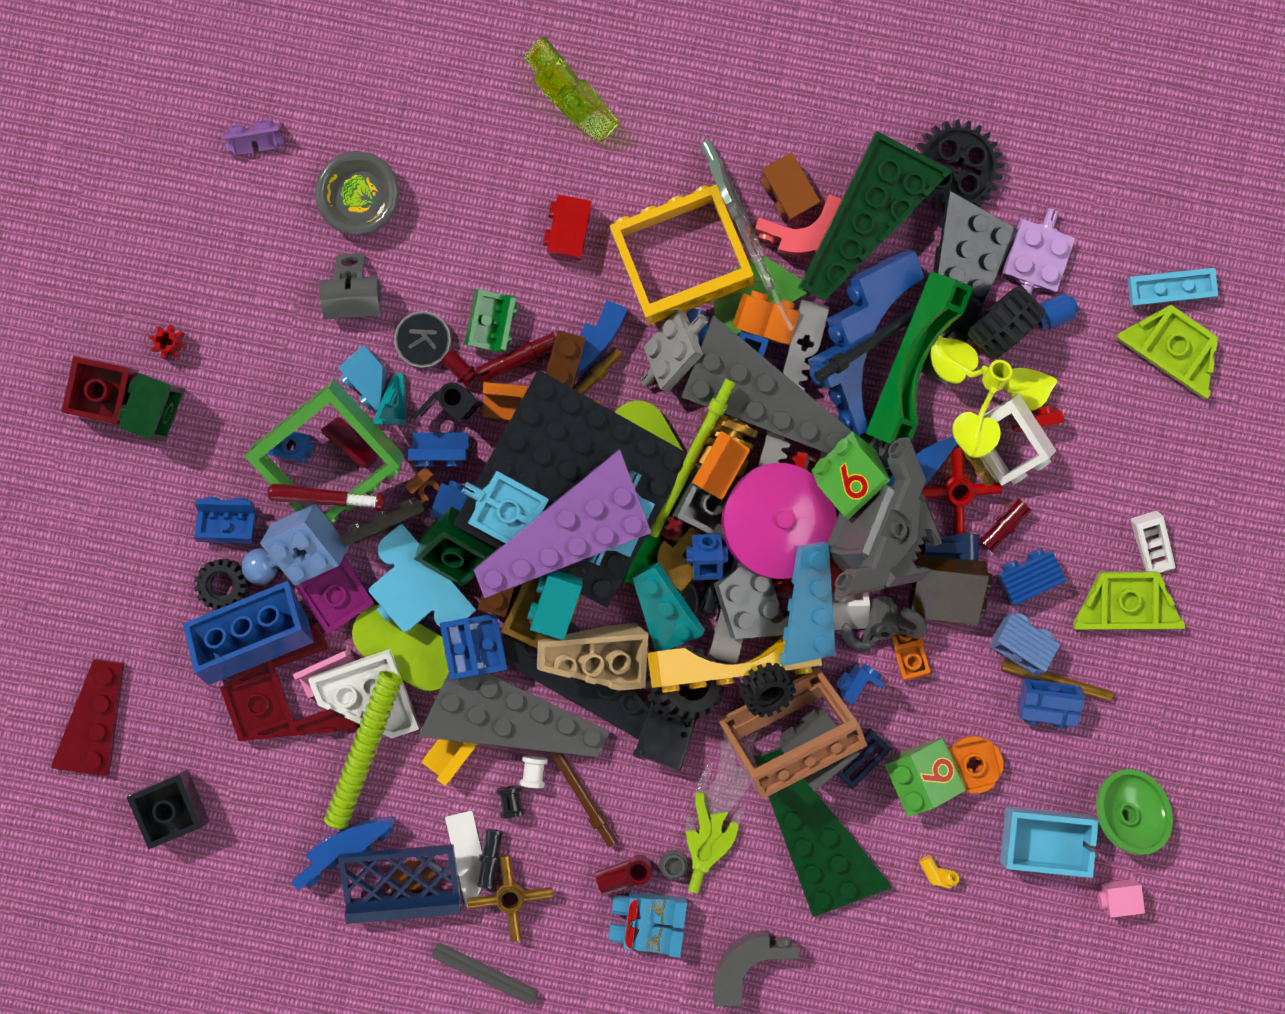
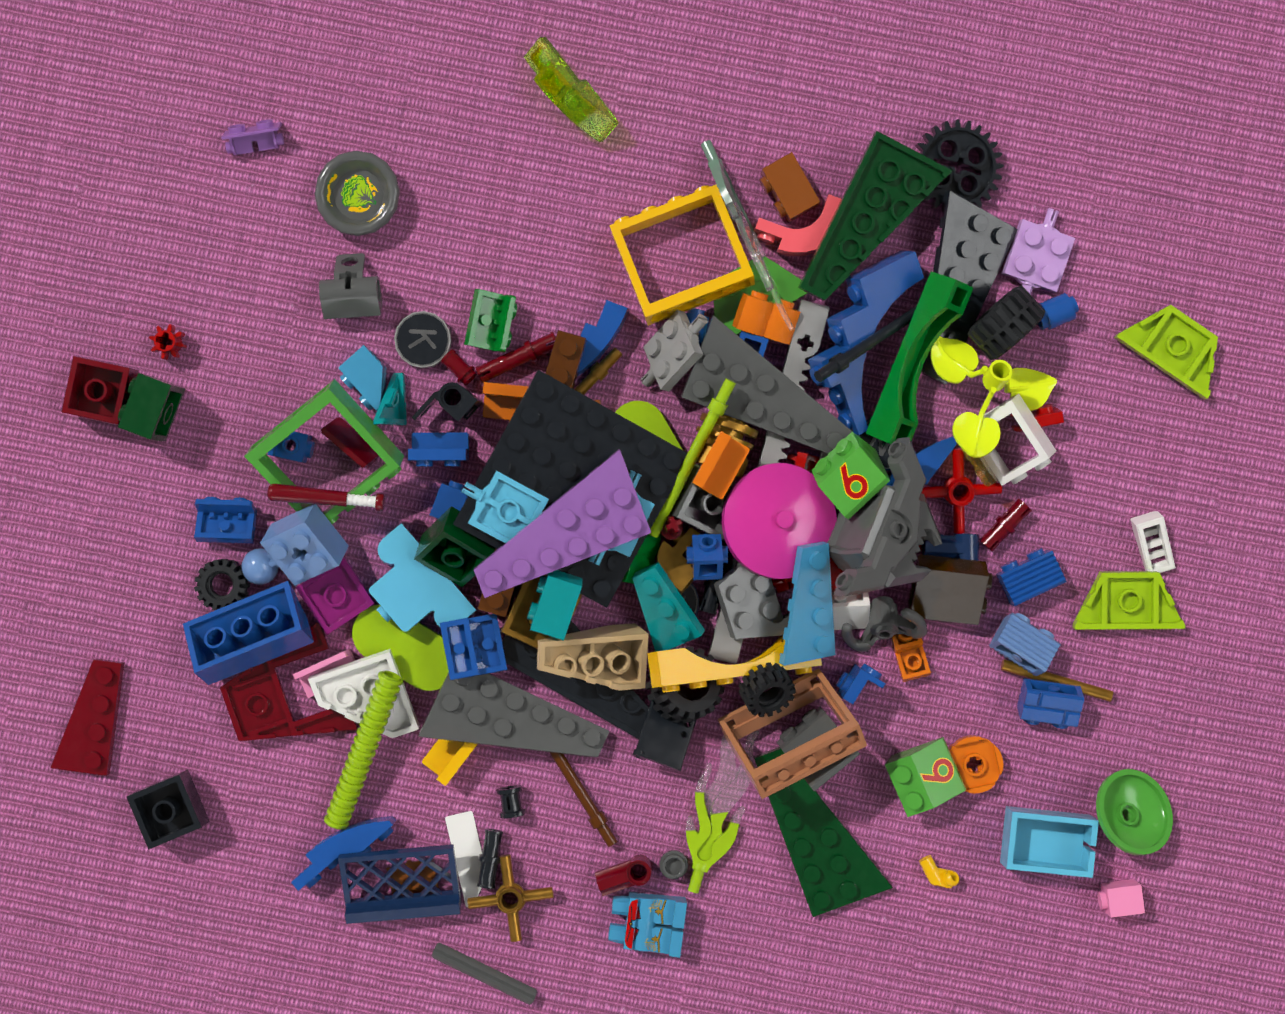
(384, 521): clear smoke plate -> none
(421, 481): dark orange tile -> none
(533, 771): white bush -> none
(568, 227): red brick -> none
(740, 958): dark grey arch -> none
(861, 775): dark blue tile -> none
(1172, 287): medium azure plate -> none

